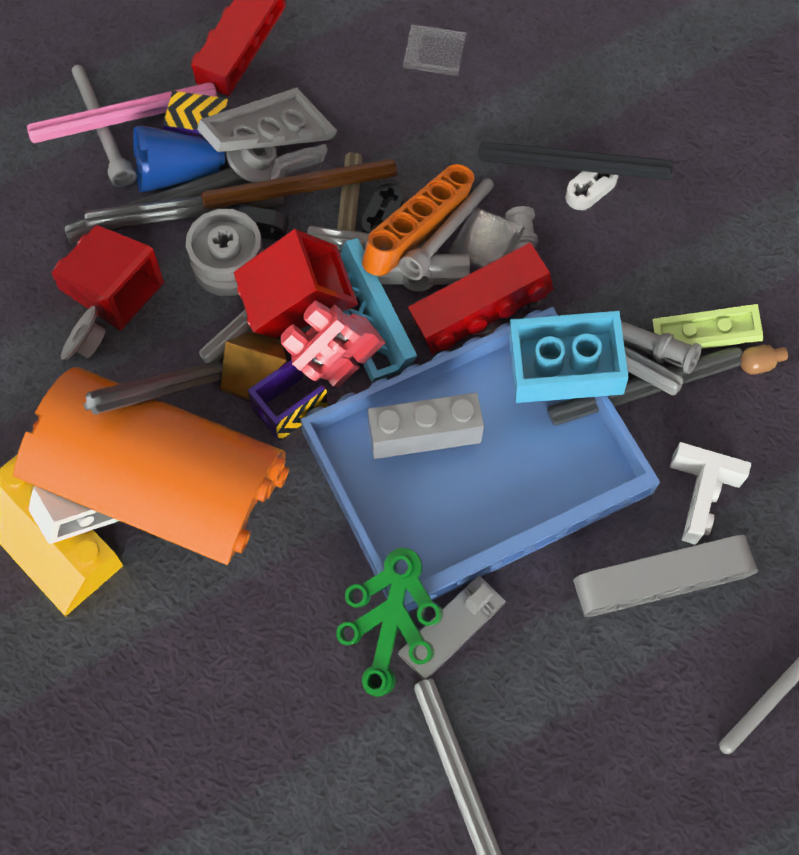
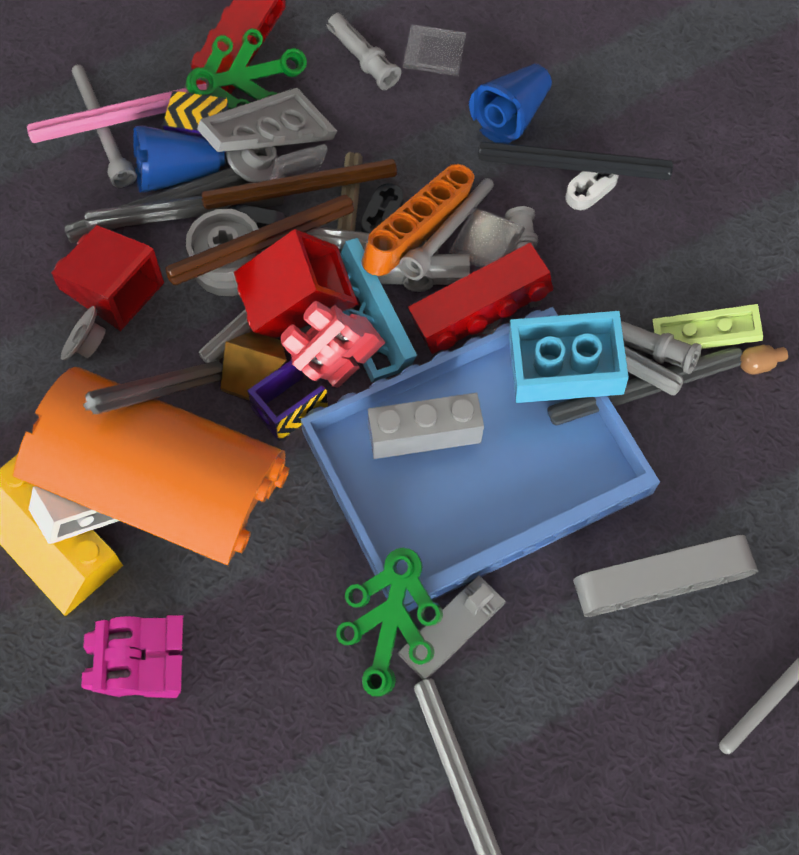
(119, 662): none -> dark pink hips
(239, 74): none -> green plant
(258, 240): none -> reddish brown axle
(371, 58): none -> light grey pin
(509, 102): none -> blue cone
(711, 471): white bracket -> none

